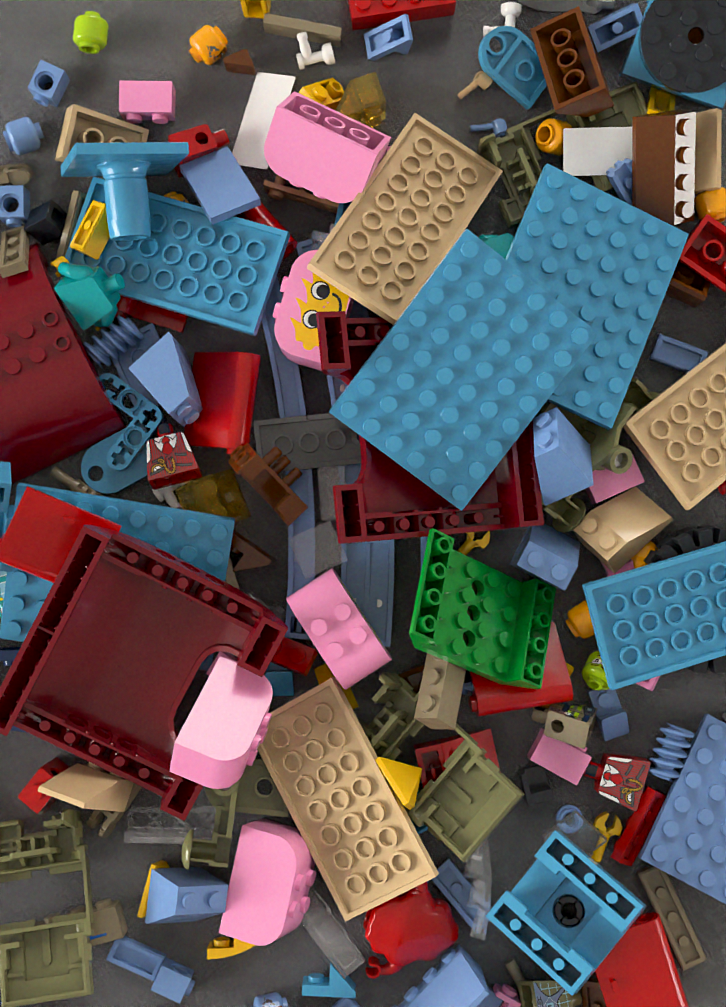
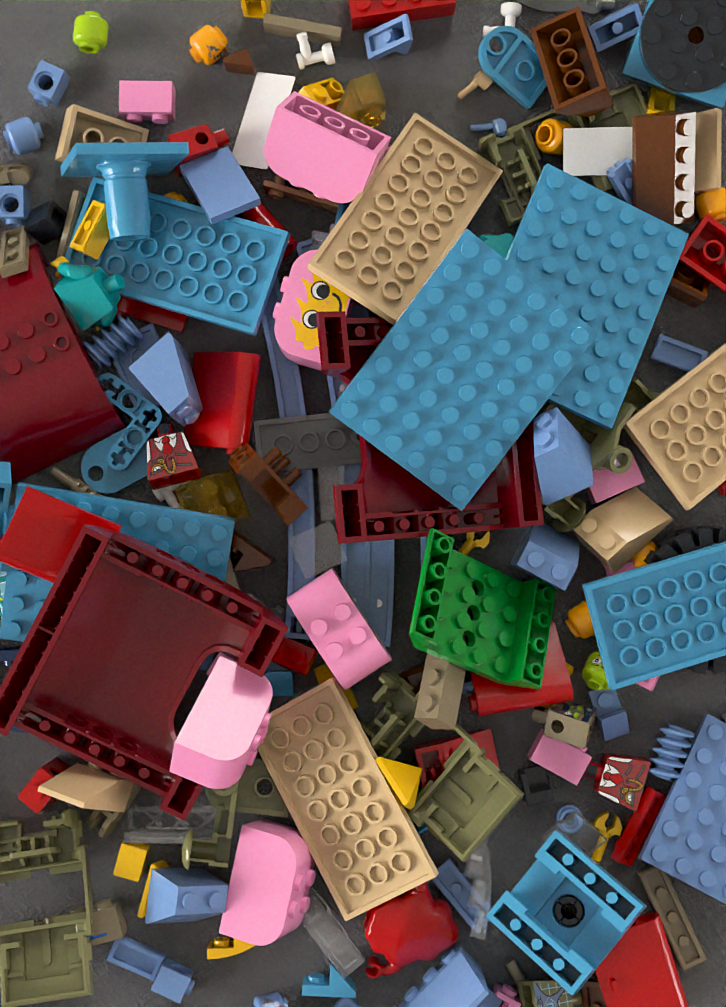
(132, 860): none -> yellow panel

